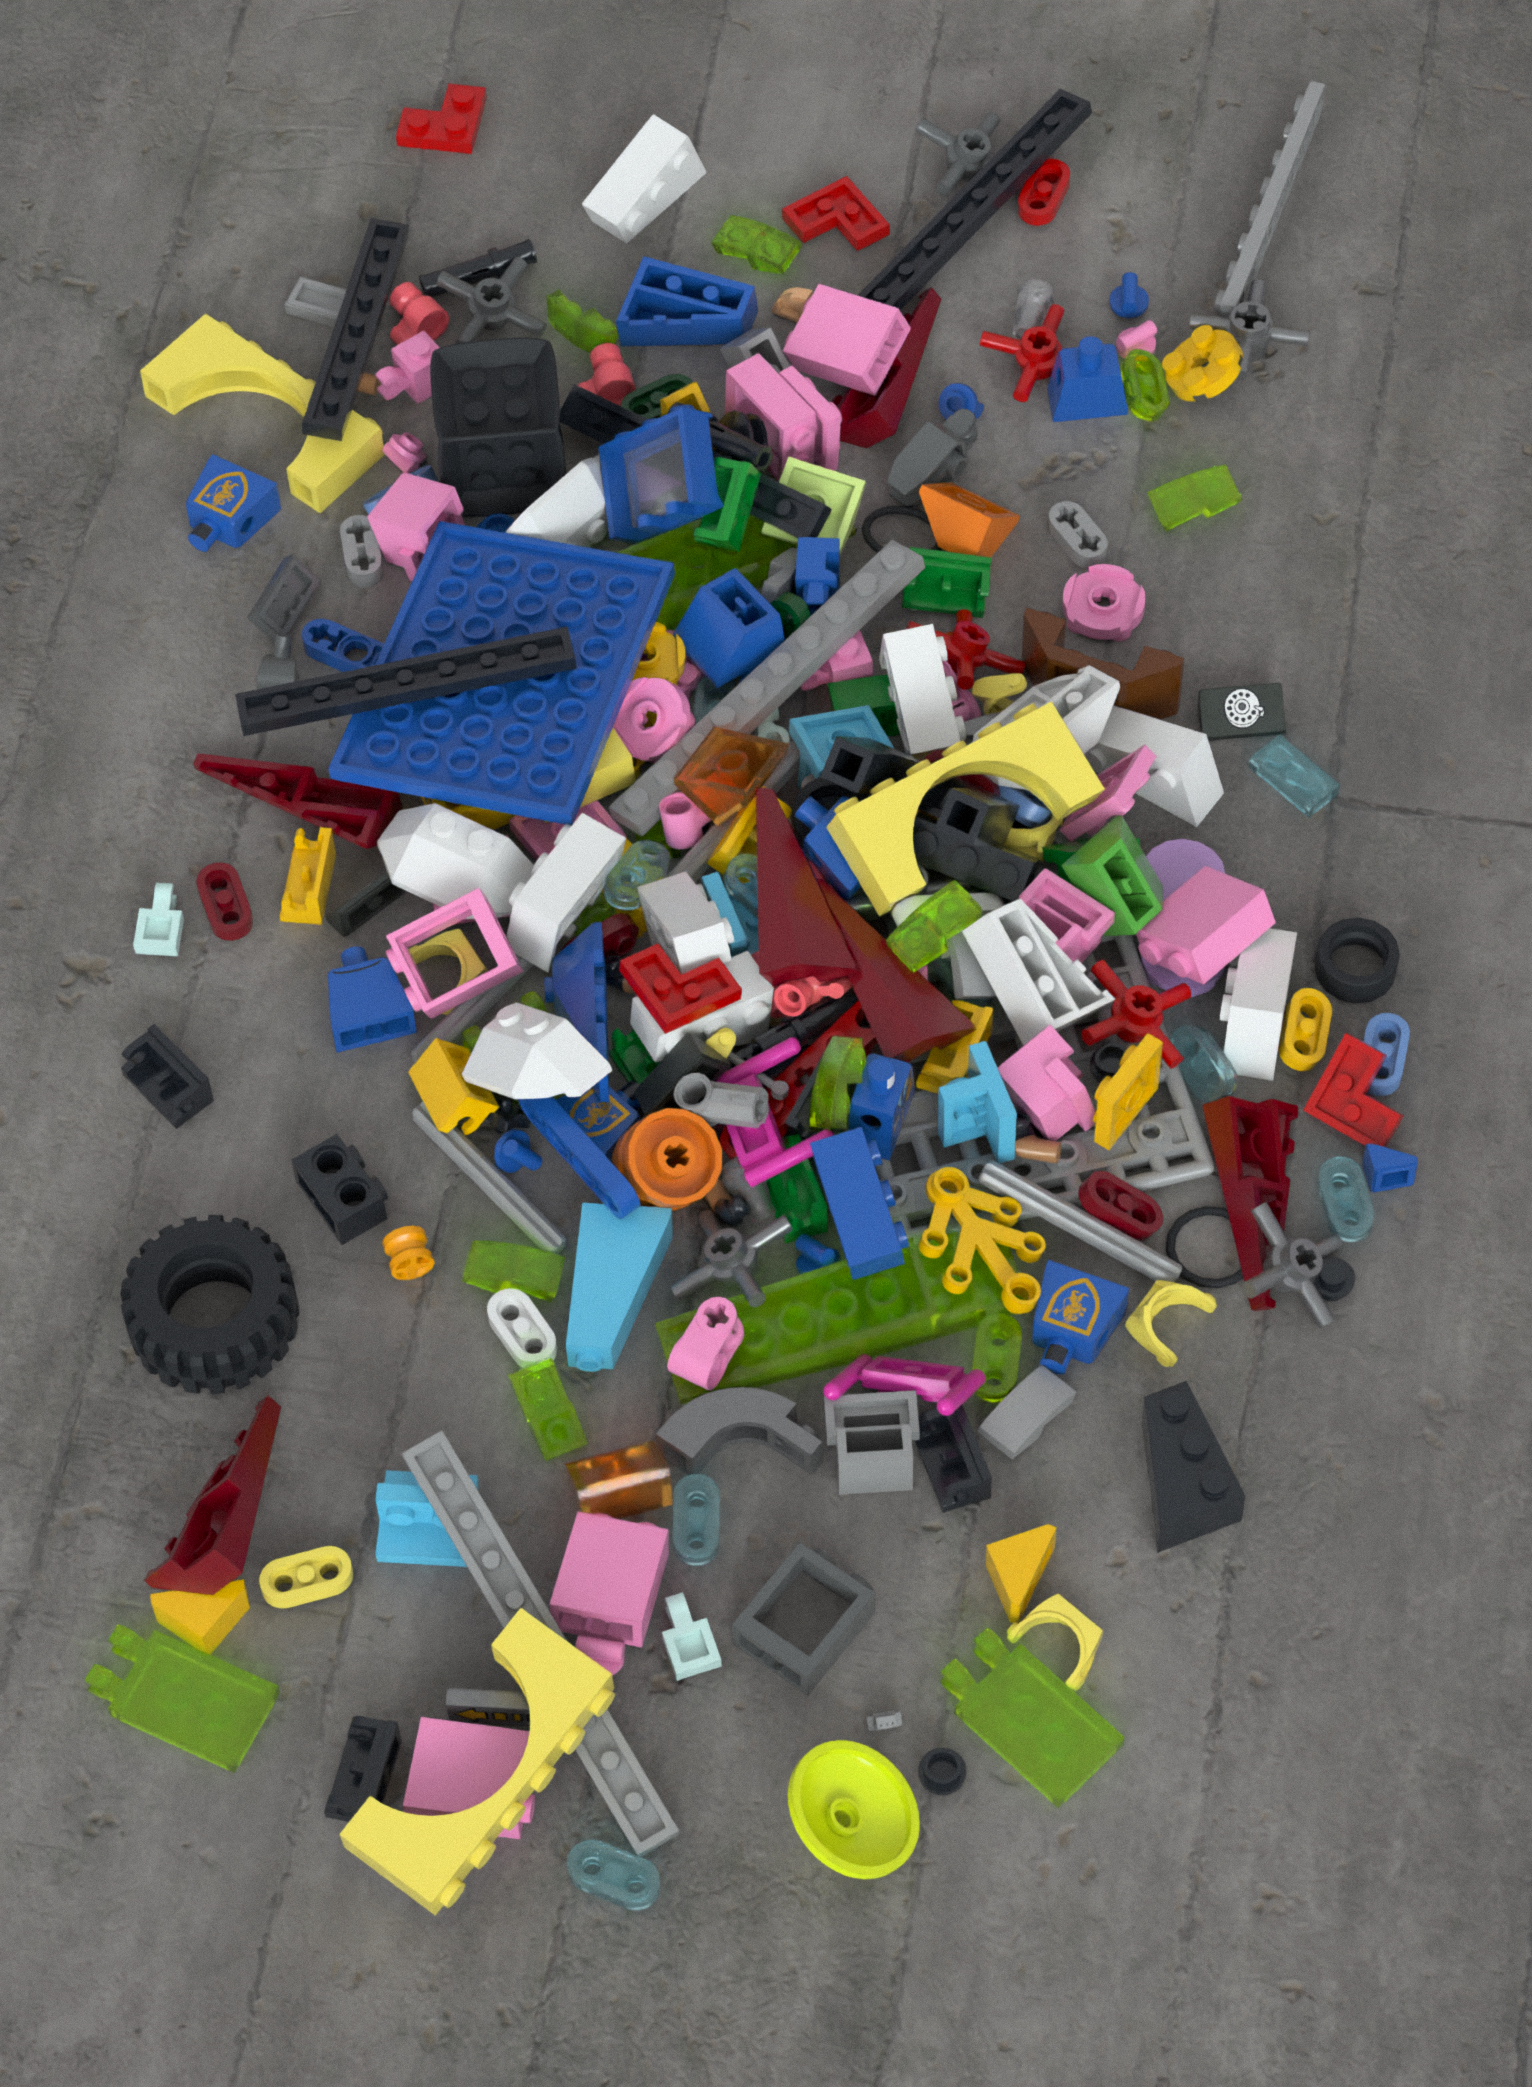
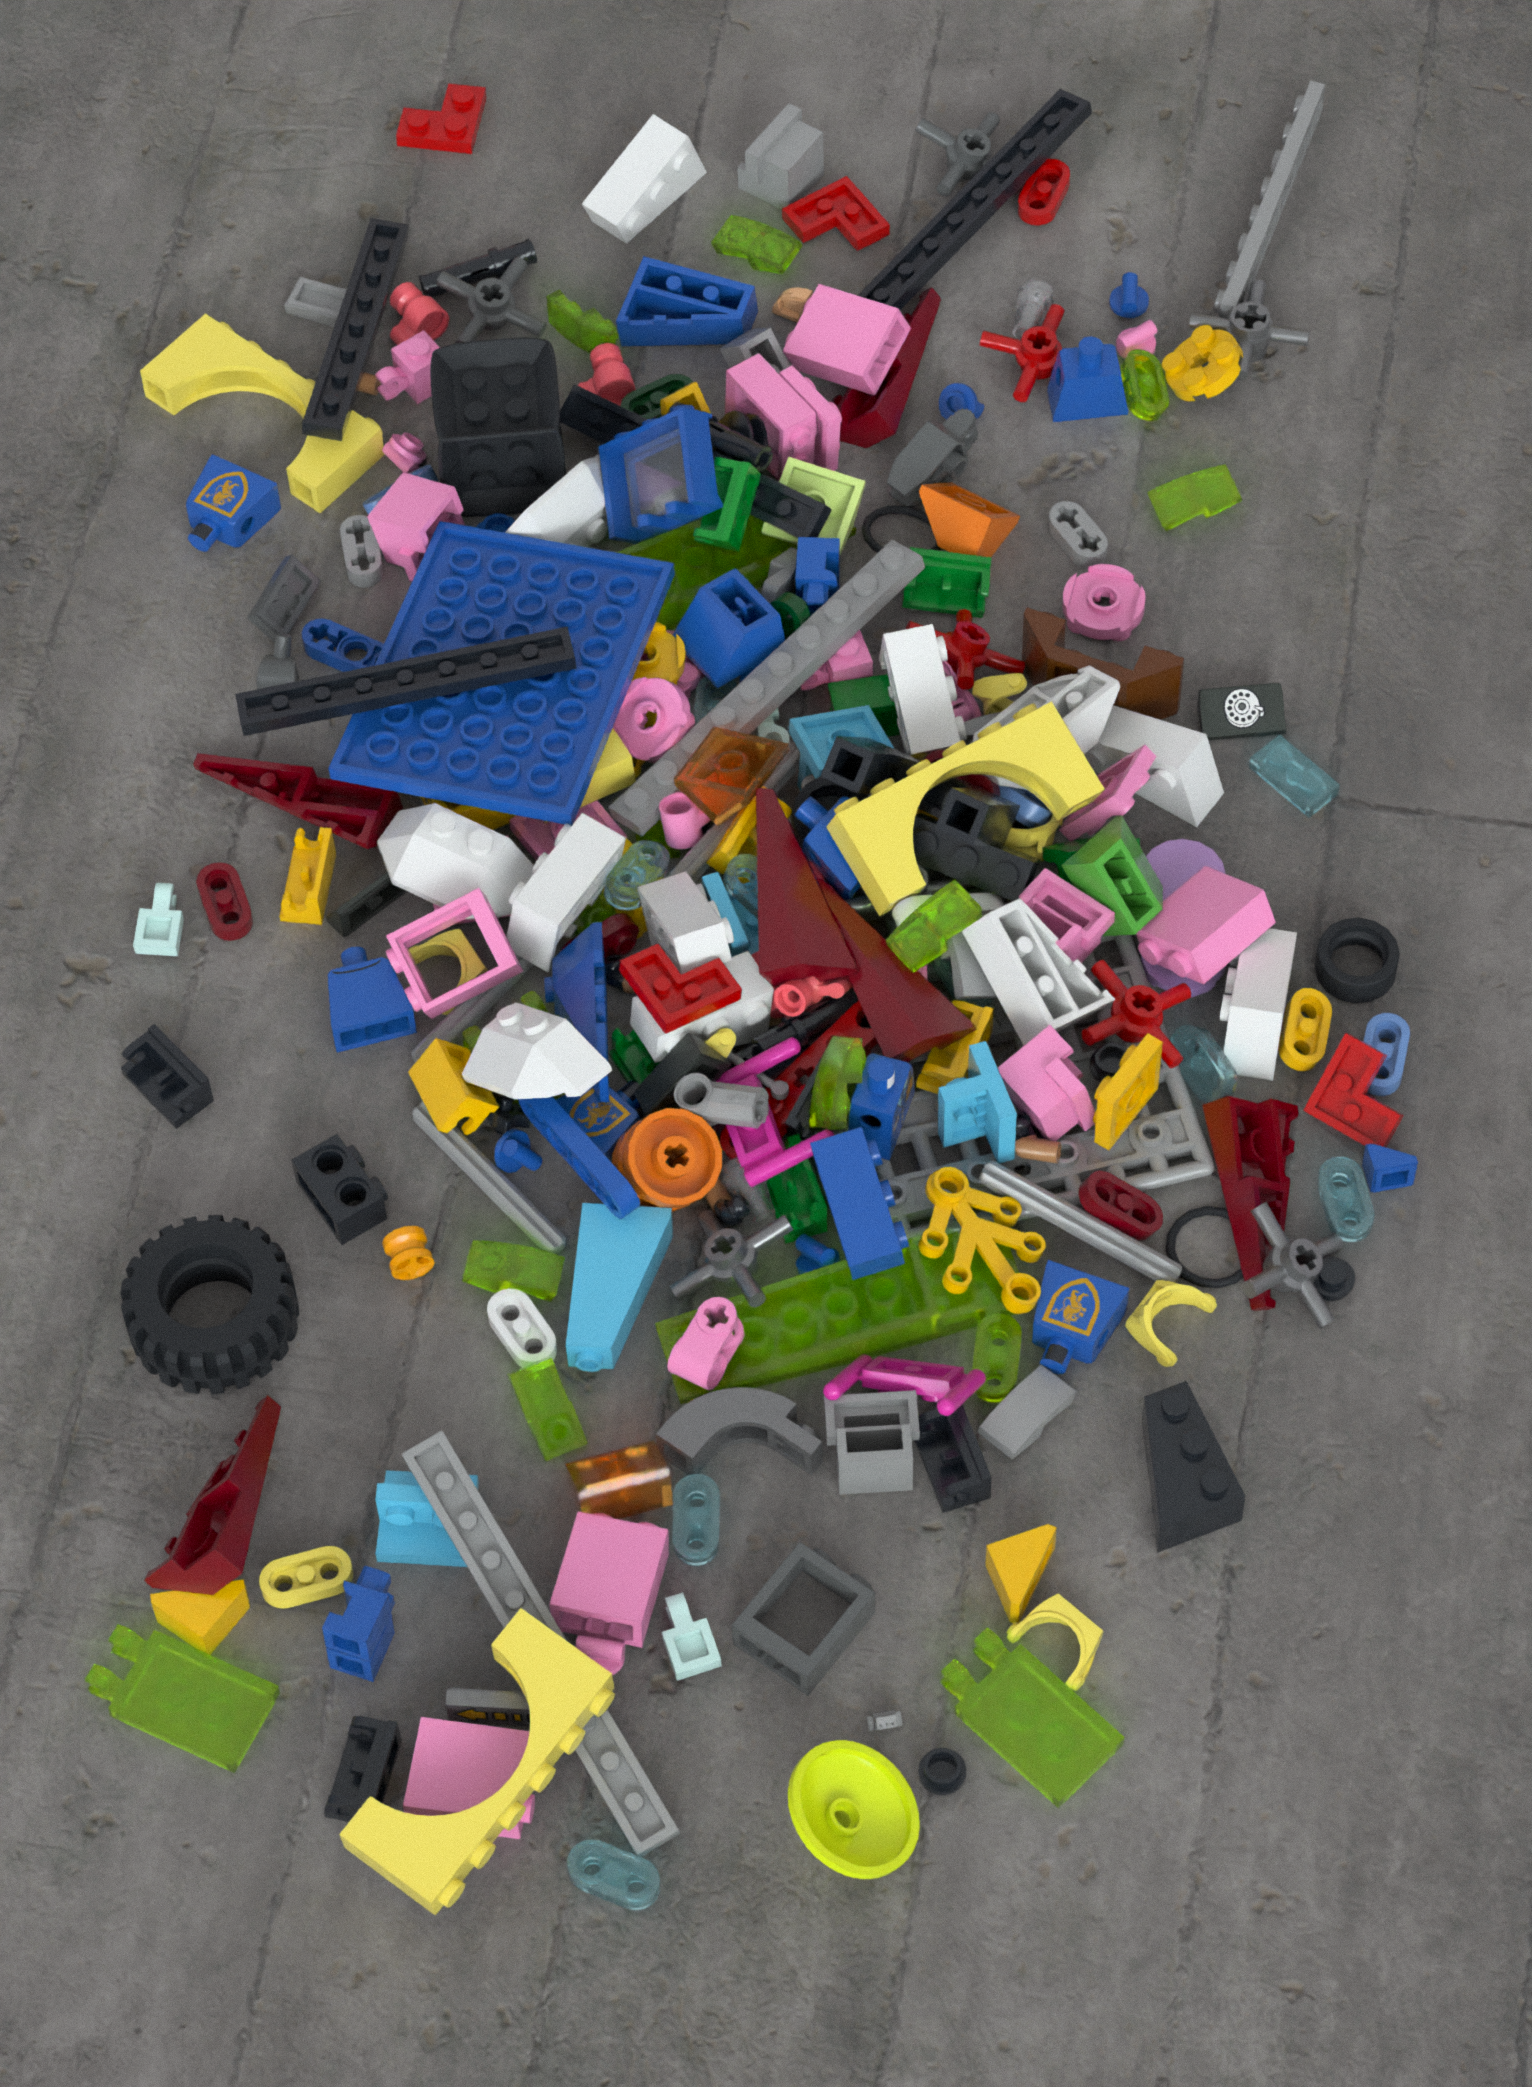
(364, 1632): none -> blue hips
(783, 160): none -> light grey plate

